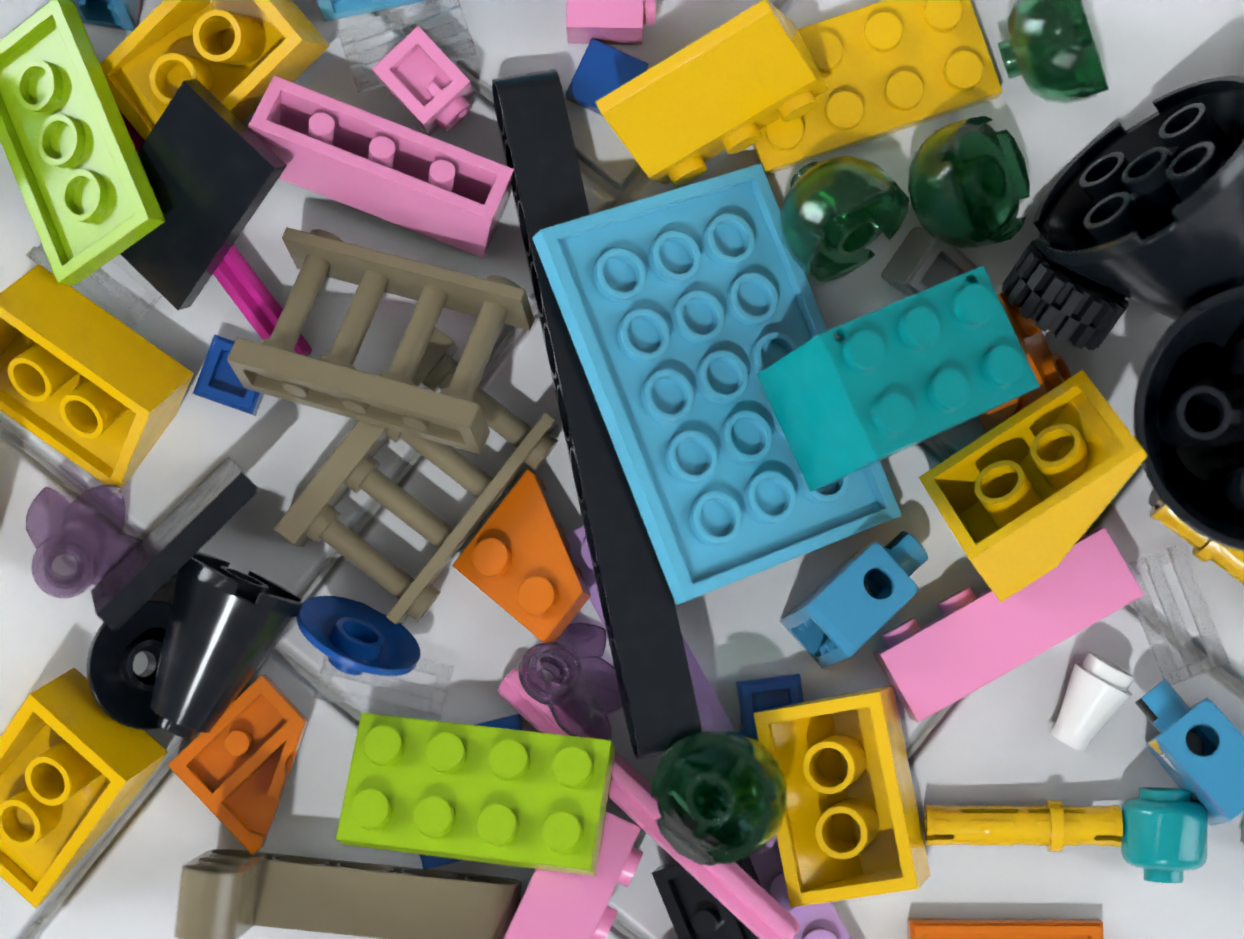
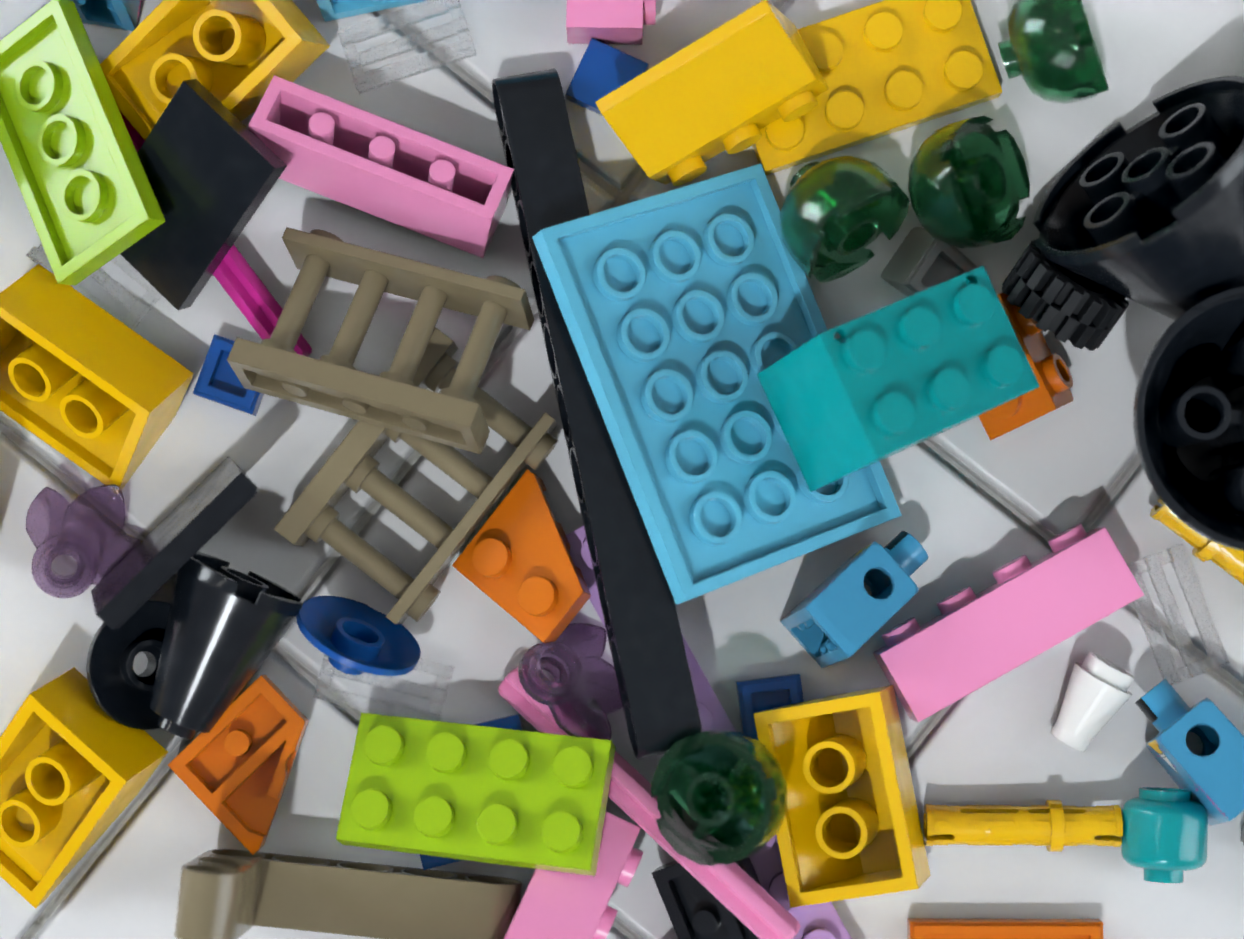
(426, 82): bright pink bracket -> none
(1034, 483): yellow slope -> none

